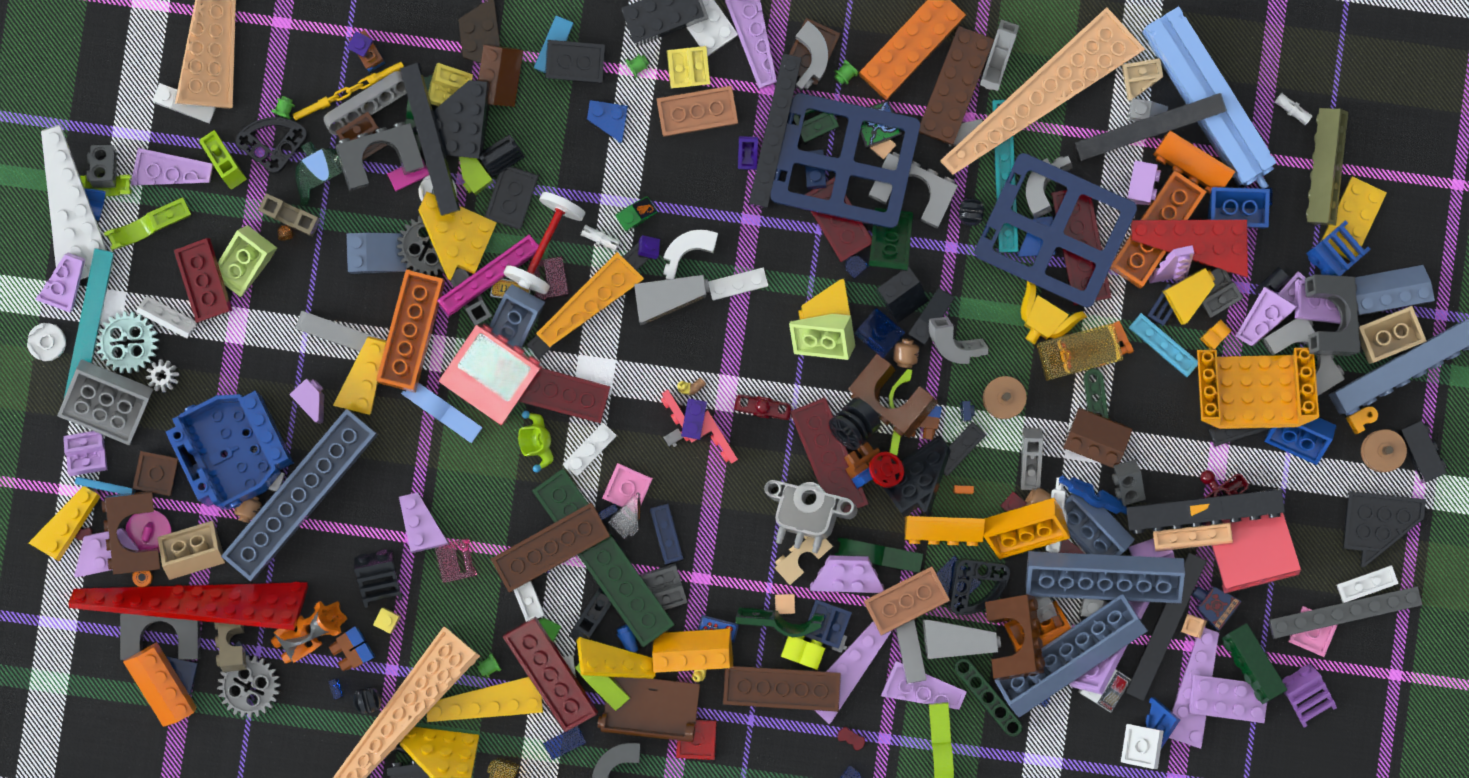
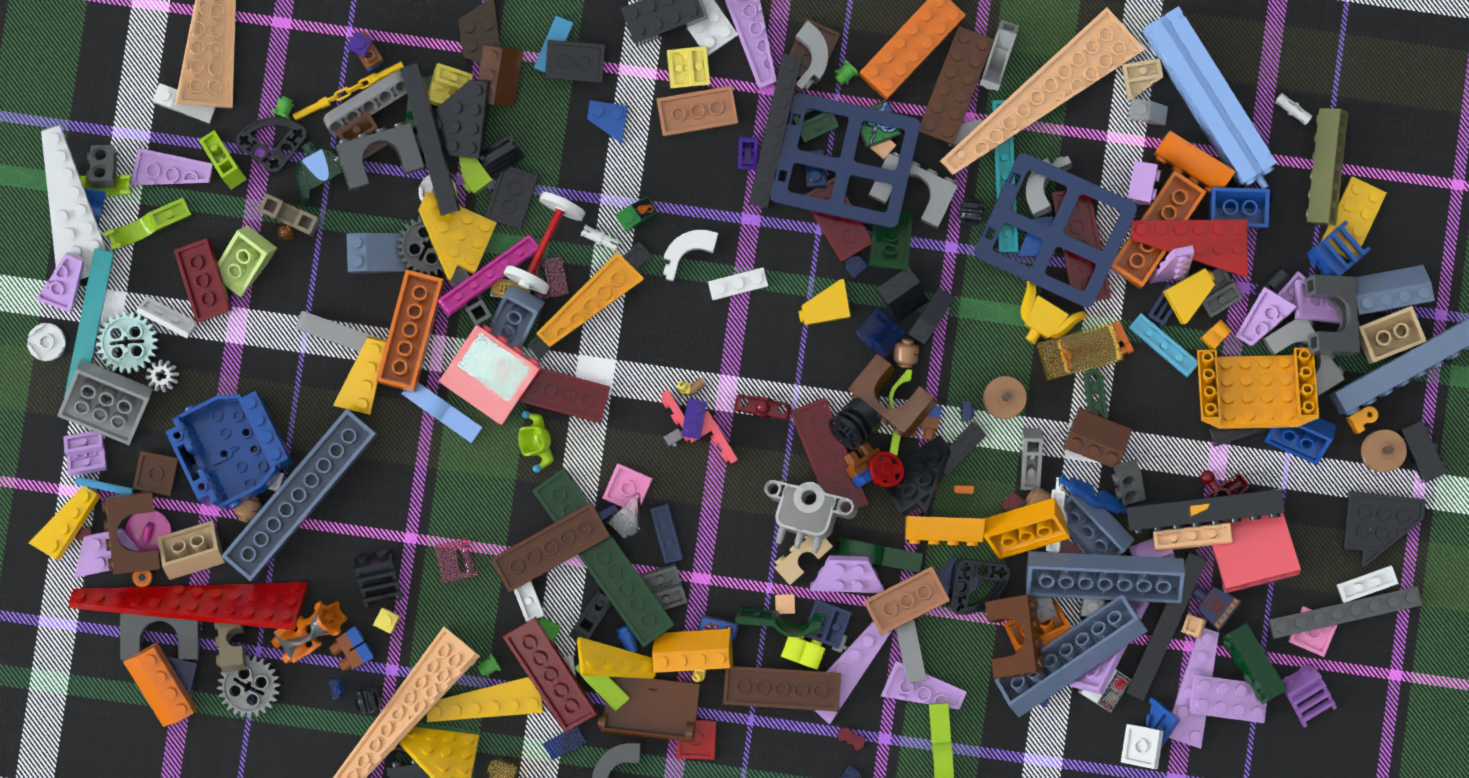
(310, 399): lavender slope -> none
(401, 181): dark pink tile -> none
(419, 524): lavender wing -> none
(590, 449): white plate -> none
(637, 64): bright green brick -> none
(649, 247): dark purple plate -> none
(666, 296): light grey slope -> none
(823, 336): yellowish green slope -> none
(956, 351): light grey arch -> none
(956, 640): light grey slope -> none
(995, 702): dark green beam -> none
(1151, 126): black tile -> none

